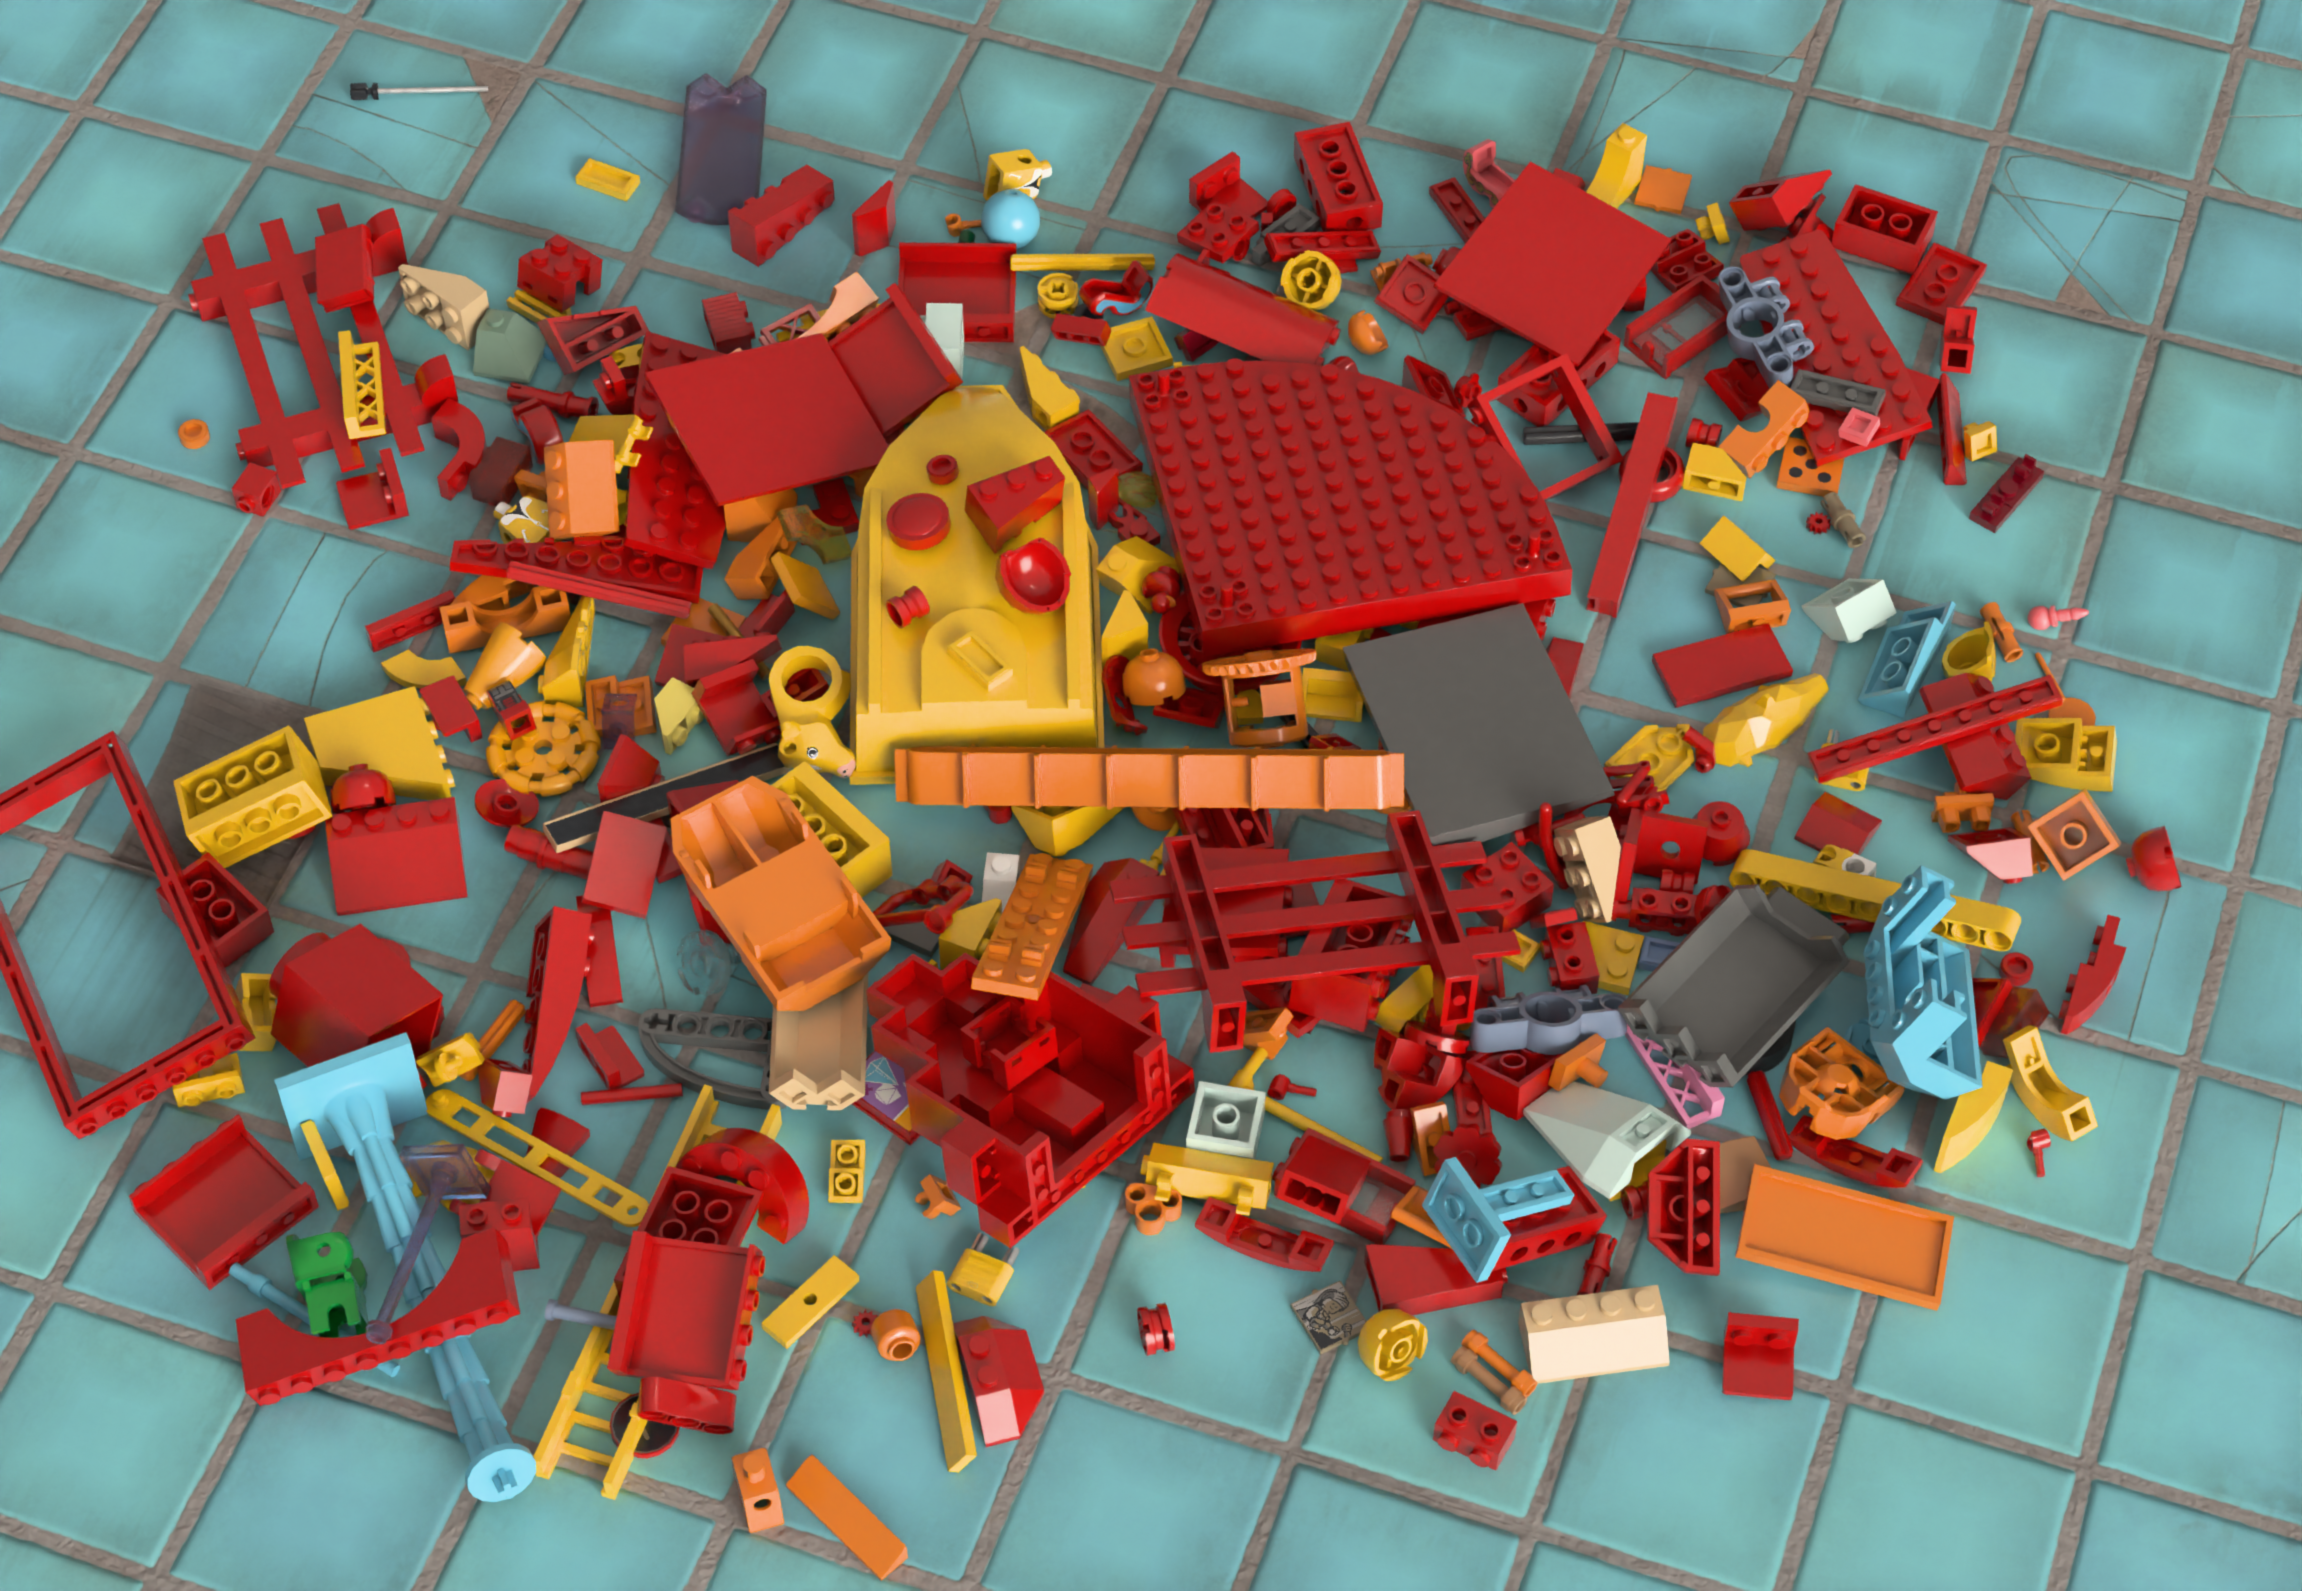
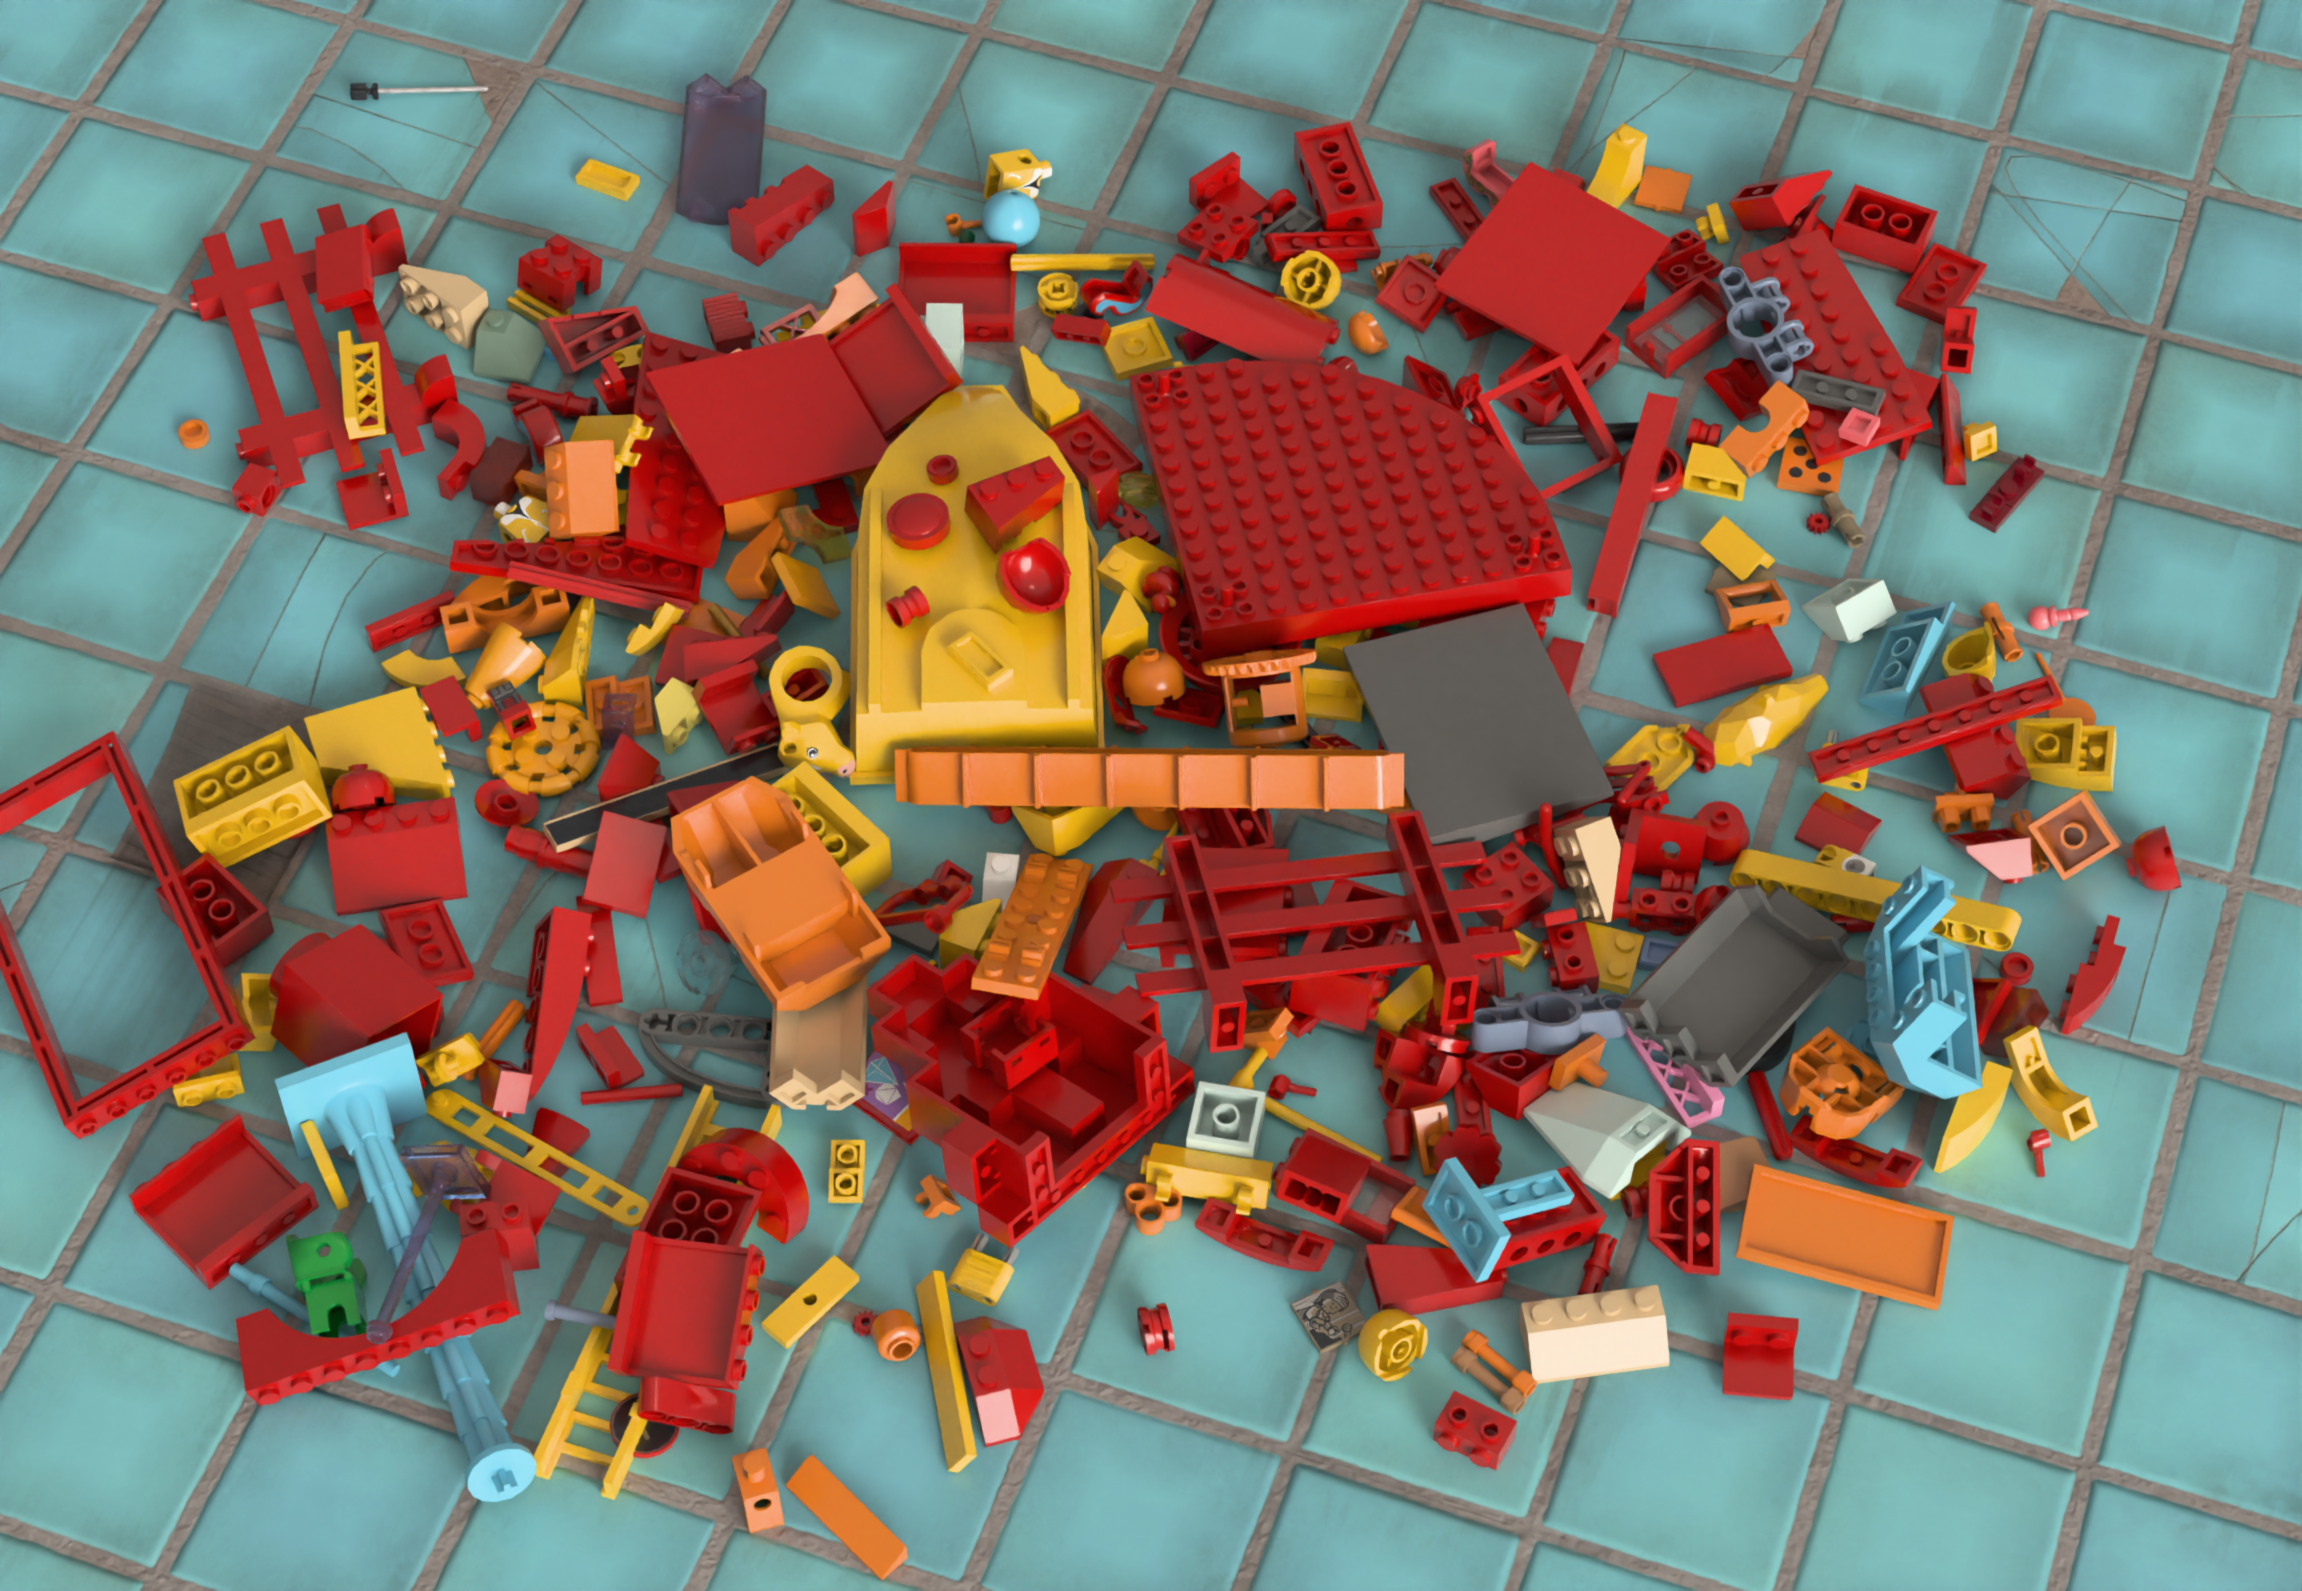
(427, 941): none -> red tile
(646, 637): none -> yellow slope

